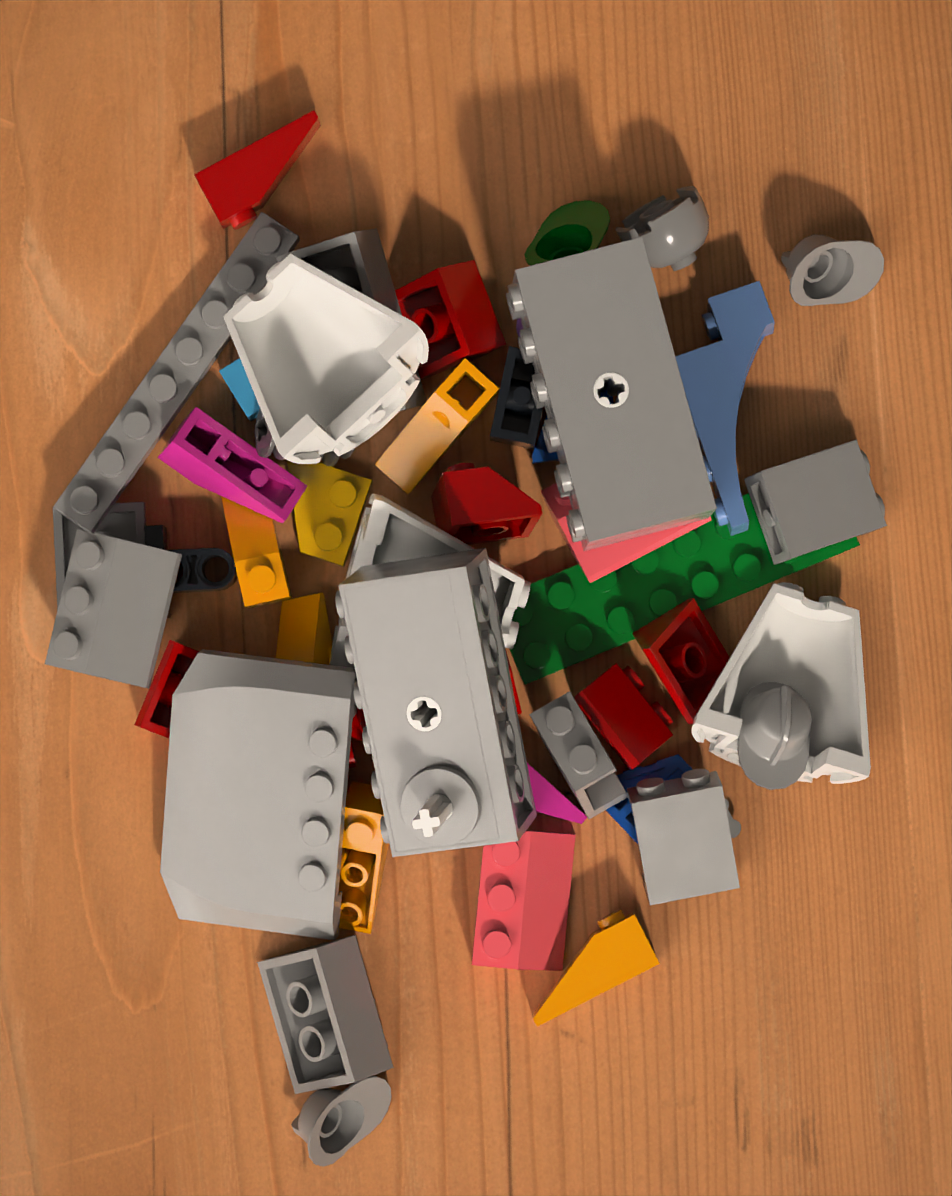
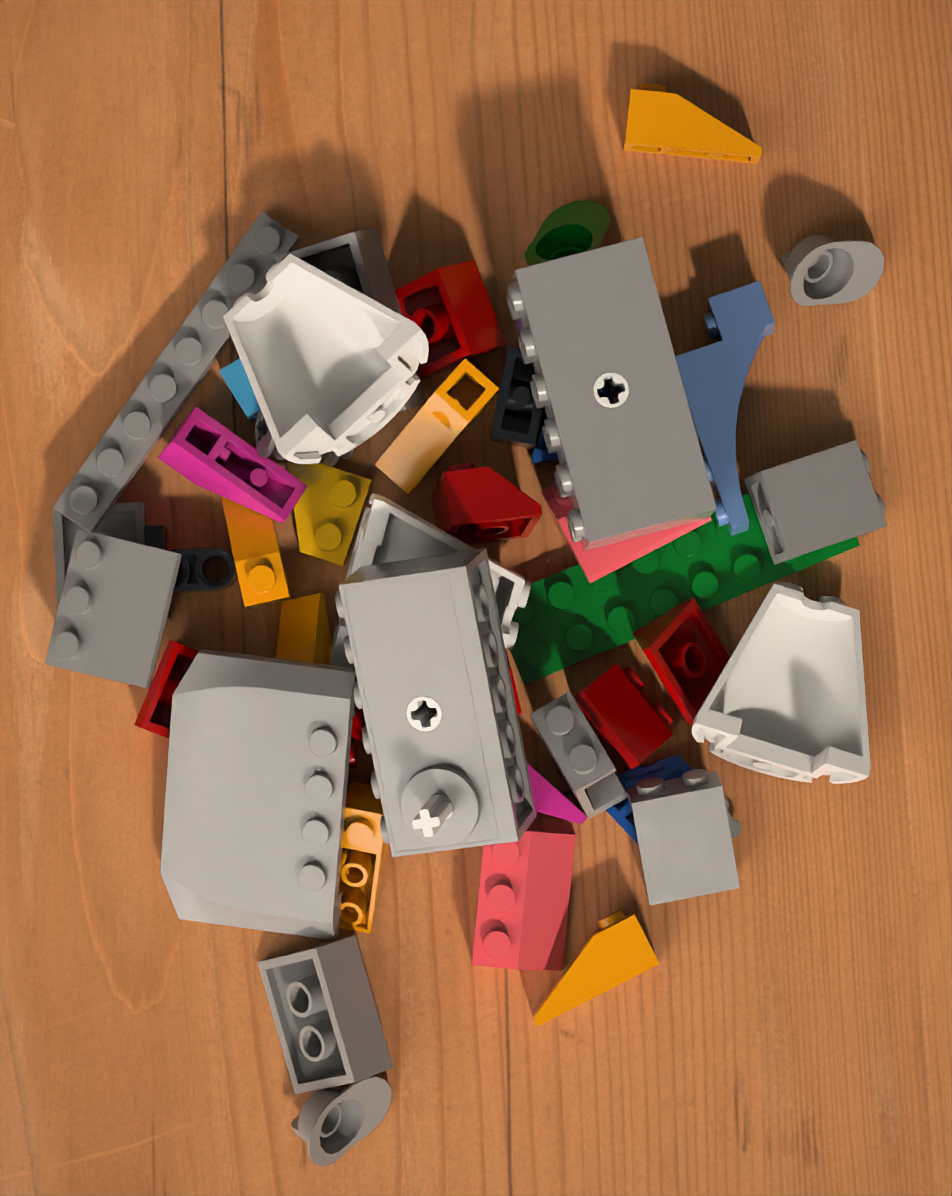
(250, 176): red slope -> none
(669, 228): light grey cylinder -> none
(674, 126): none -> light orange slope
(774, 735): light grey piece -> none

